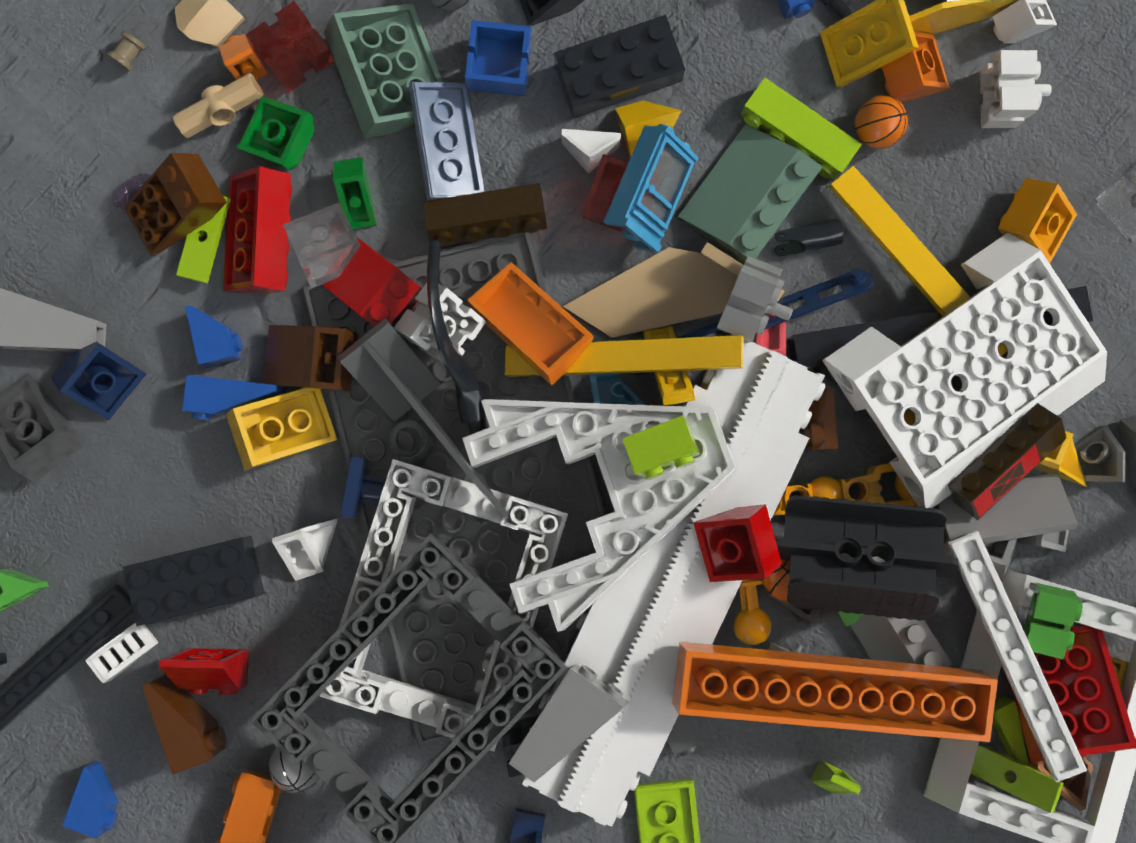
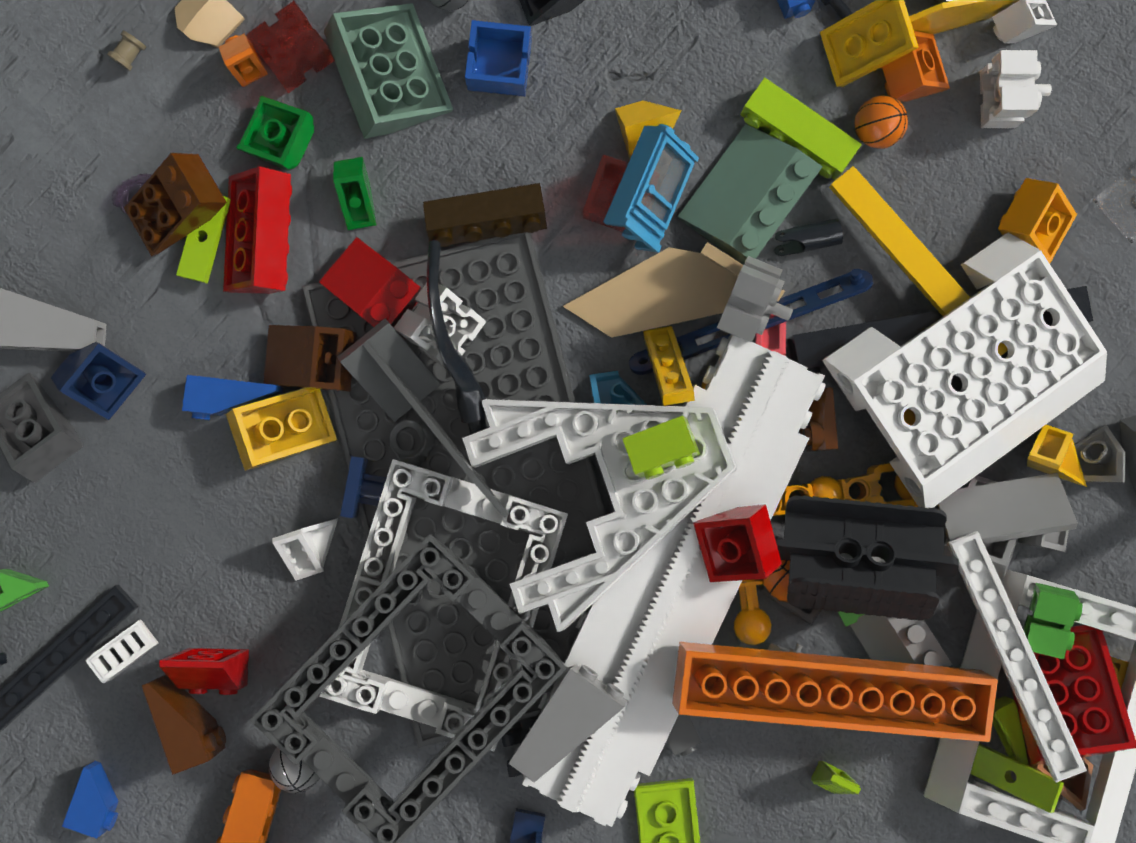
(193, 580): black brick -> none
(212, 340): blue slope -> none
(218, 105): tan piece -> none
(323, 243): clear slope -> none
(446, 139): sand blue tile -> none
(531, 322): orange slope -> none
(589, 146): white slope -> none
(619, 66): black brick -> none
(646, 356): yellow tile -> none
(1007, 461): dark brown brick -> none

